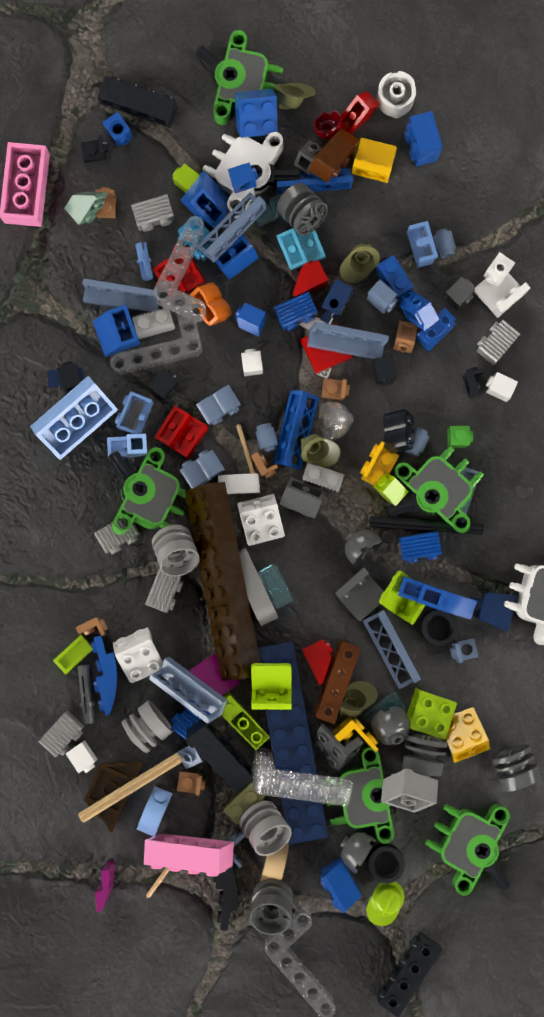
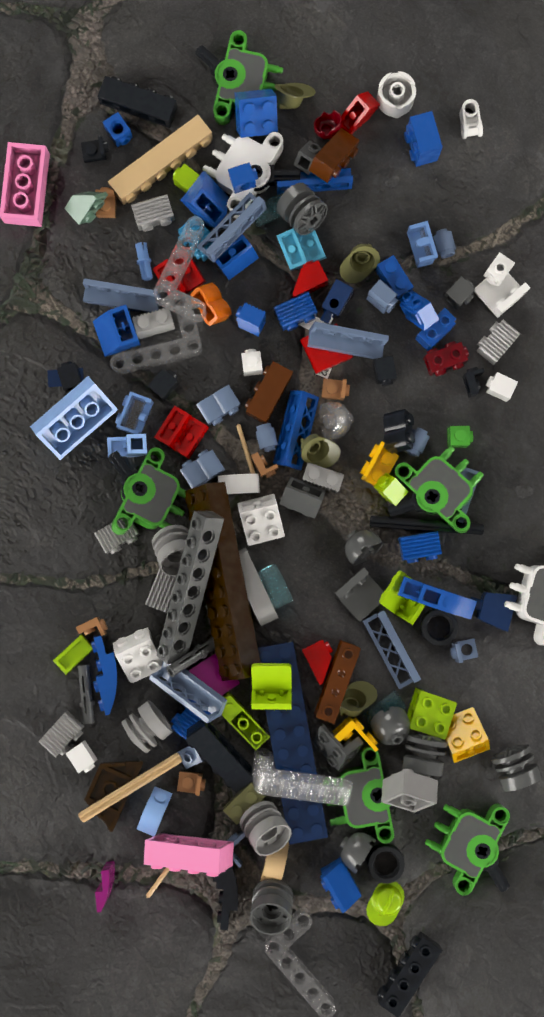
(161, 159): none -> tan brick
(185, 661): none -> dark grey pin
(190, 585): none -> dark grey brick
(268, 392): none -> reddish brown brick
(374, 160): yellow bracket -> none
(405, 337): medium nougat bracket -> none
(450, 357): none -> dark red brick
(470, 123): none -> white piece

